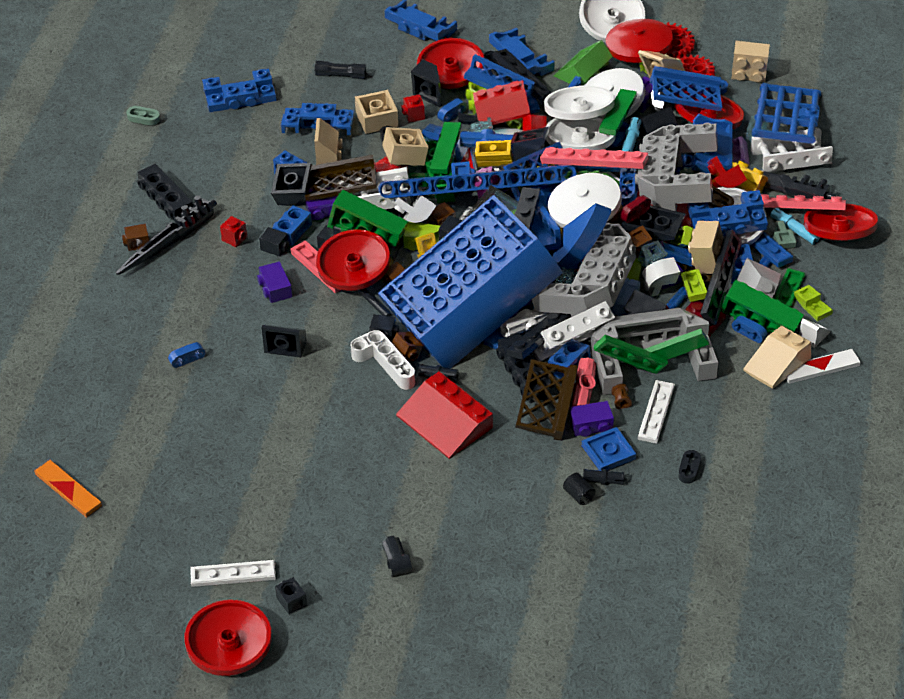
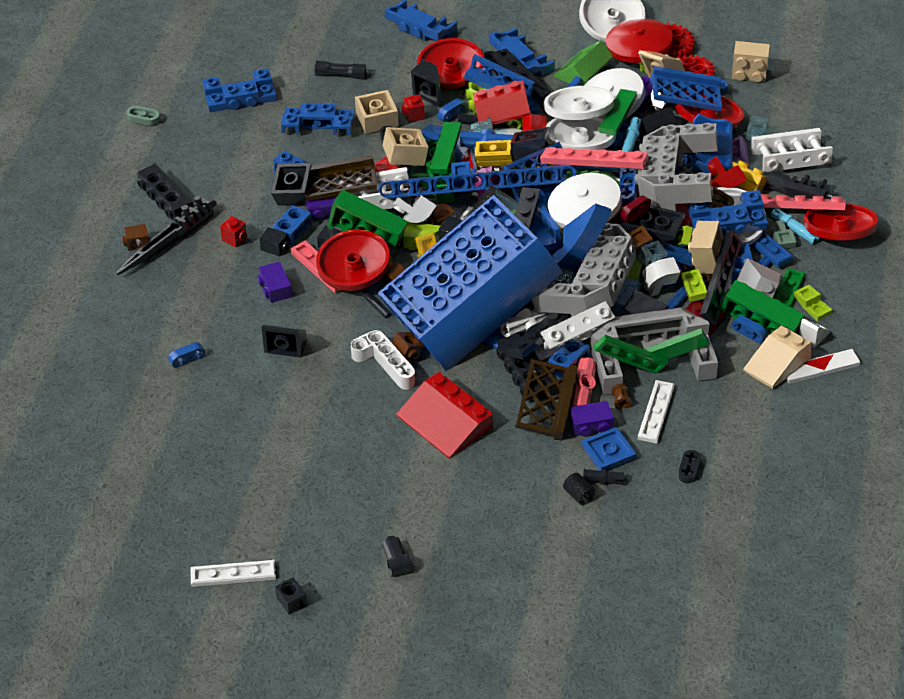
(68, 488): orange tile -> none
(228, 637): red dish -> none
(327, 143): tan slope -> none
(385, 324): black brick -> none
(428, 371): black pin -> none
(802, 115): blue door -> none

